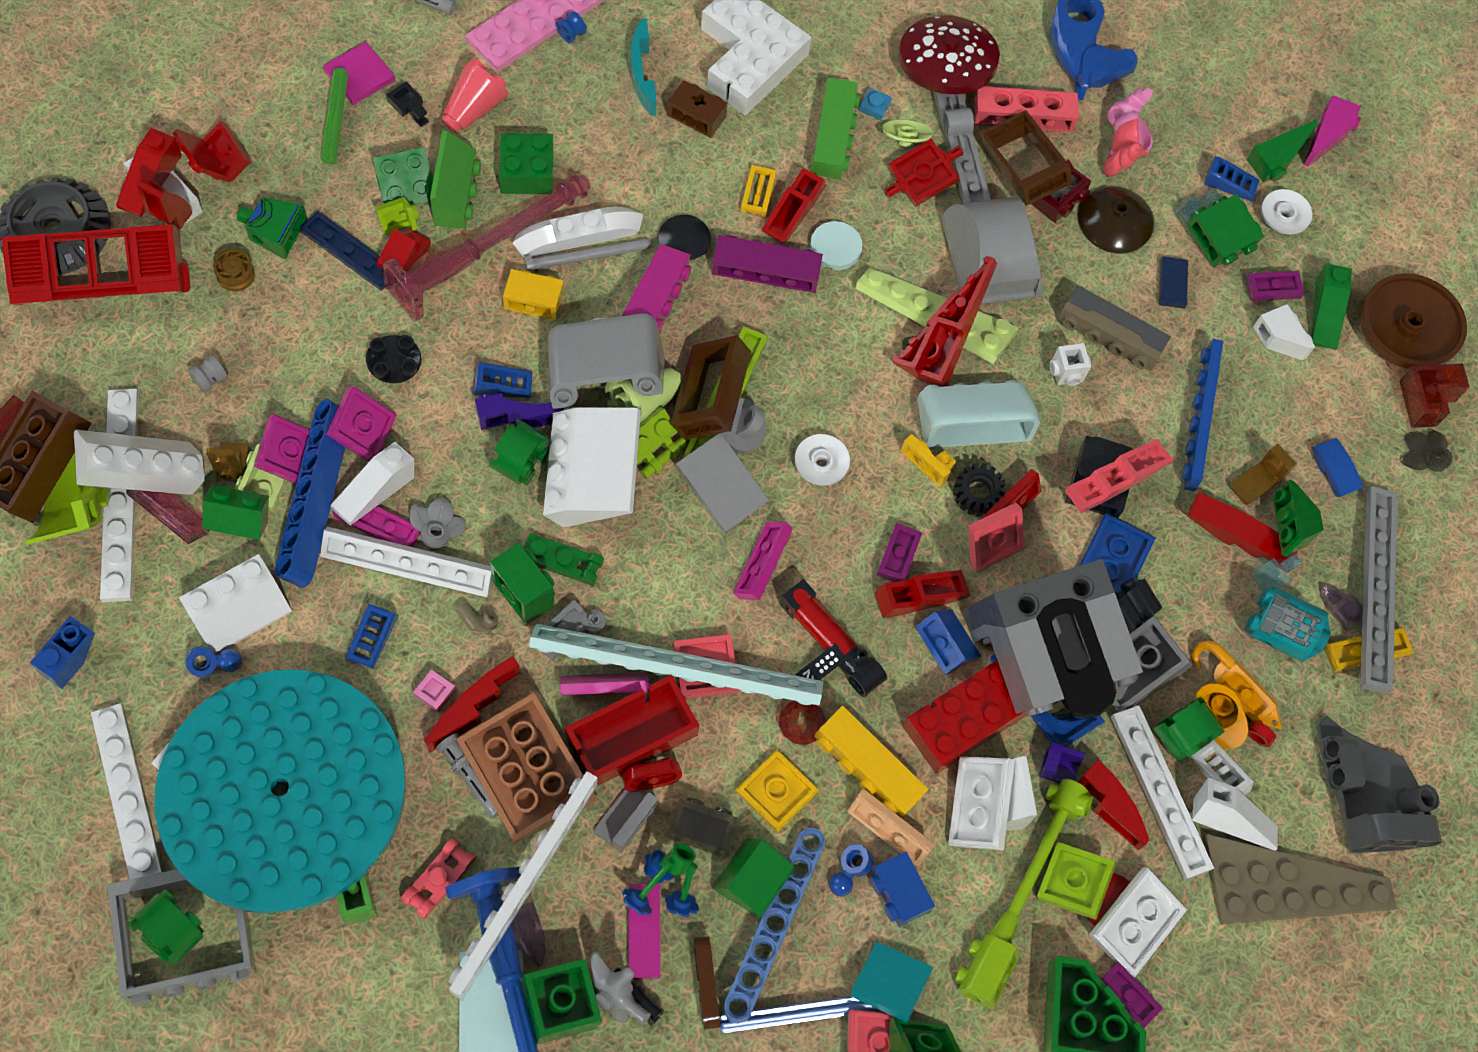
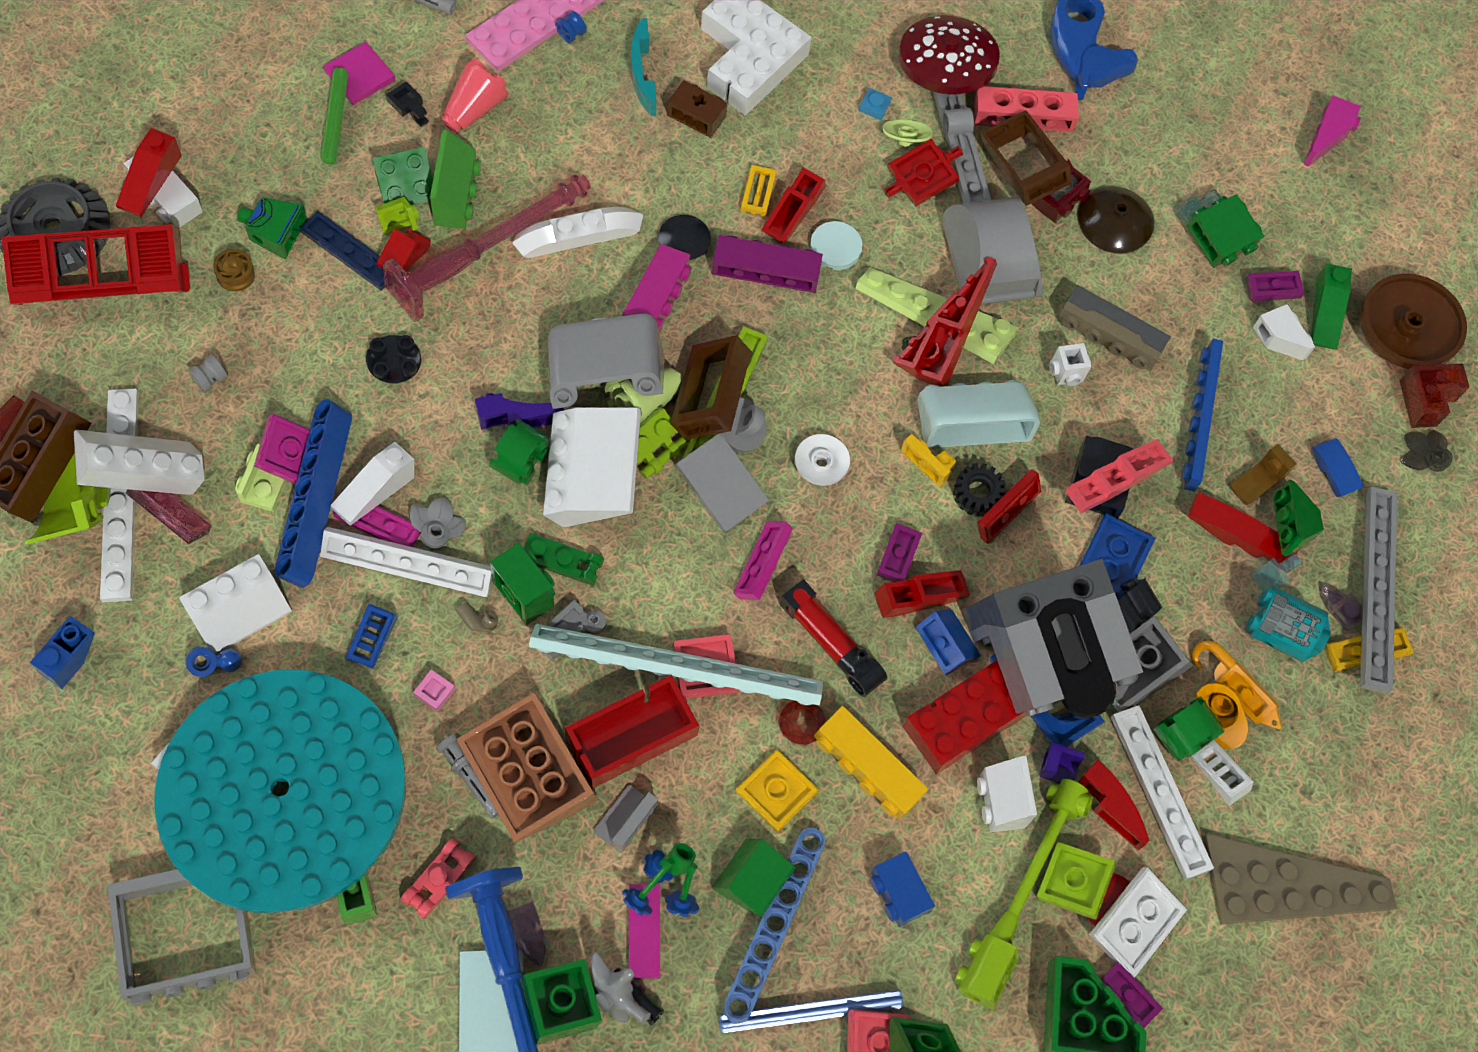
(126, 792): white plate -> none
(164, 203): red slope -> none
(167, 928): green brick -> none
(216, 154): red bracket -> none
(229, 459): pearl gold bracket -> none
(235, 512): green brick -> none
(361, 424): dark pink tile -> none
(464, 711): red slope -> none
(491, 370): blue slope -> none
(515, 895): white plate -> none
(526, 163): green brick -> none
(533, 294): yellow brick -> none
(587, 254): light grey bar -> none
(604, 683): dark pink tile -> none
(651, 775): red plate -> none
(702, 826): clear smoke brick -> none
(706, 979): reddish brown beam -> none
(823, 664): black sticker -> none
(834, 128): bright green brick -> none
(841, 882): blue plate -> none
(890, 827): light nougat tile -> none
(891, 981): teal tile -> none
(981, 803): white tile -> none
(996, 537): coral plate -> none
(1131, 135): hair -> none
(1173, 282): dark blue tile -> none
(1221, 182): blue slope -> none
(1233, 813): white slope -> none
(1261, 733): red tile -> none
(1275, 155): green slope -> none
(1288, 203): white dish -> none
(1377, 794): dark grey panel -> none

